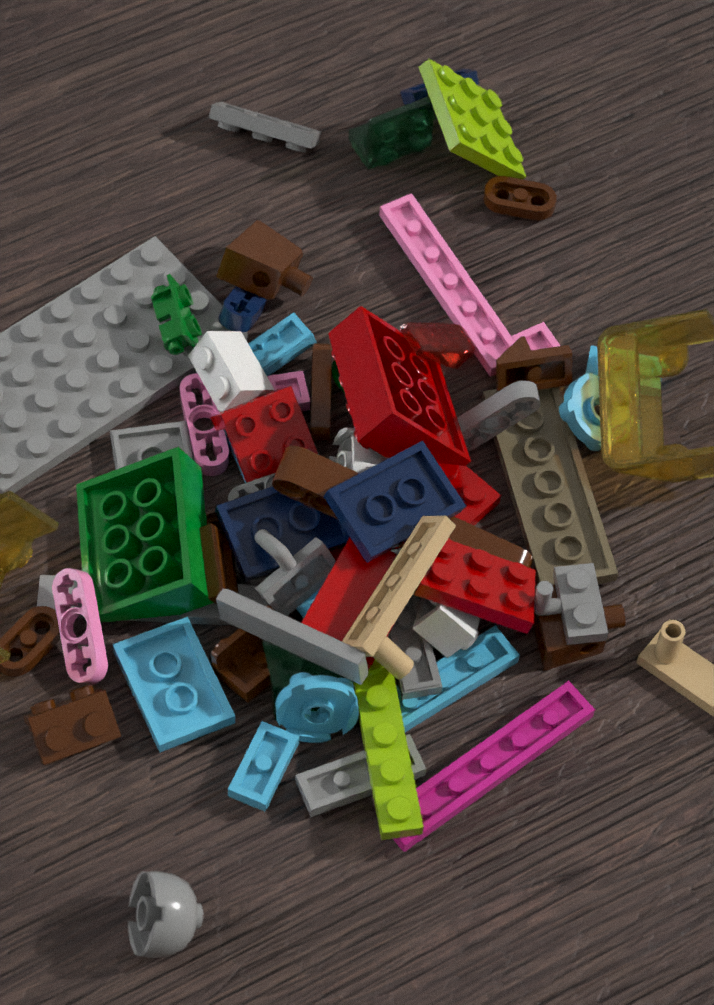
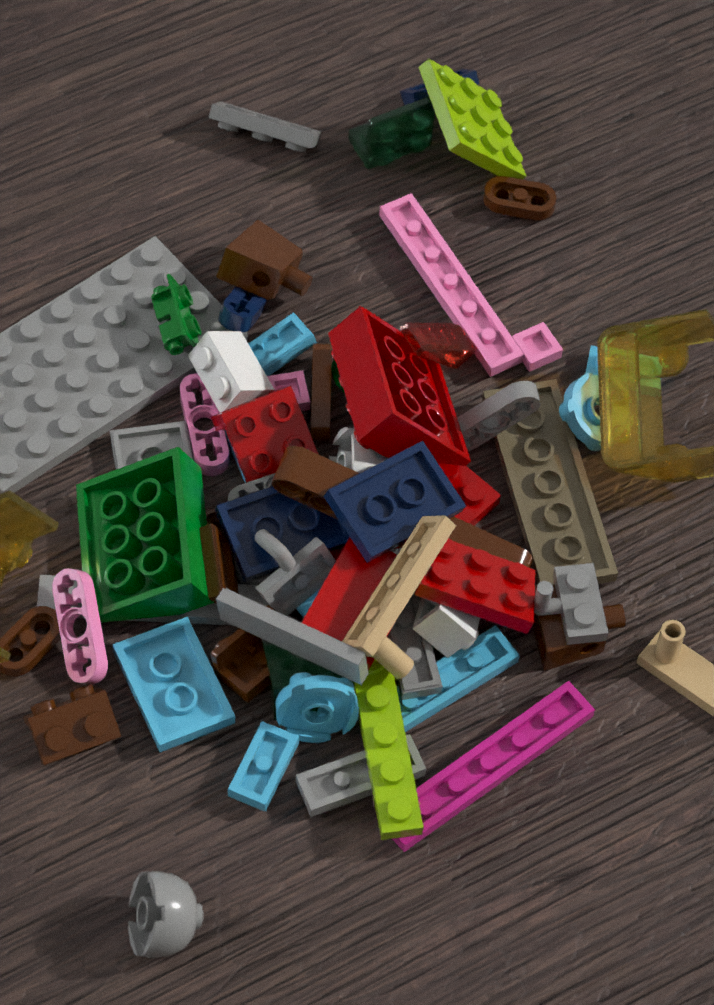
(544, 367): reddish brown slope -> none

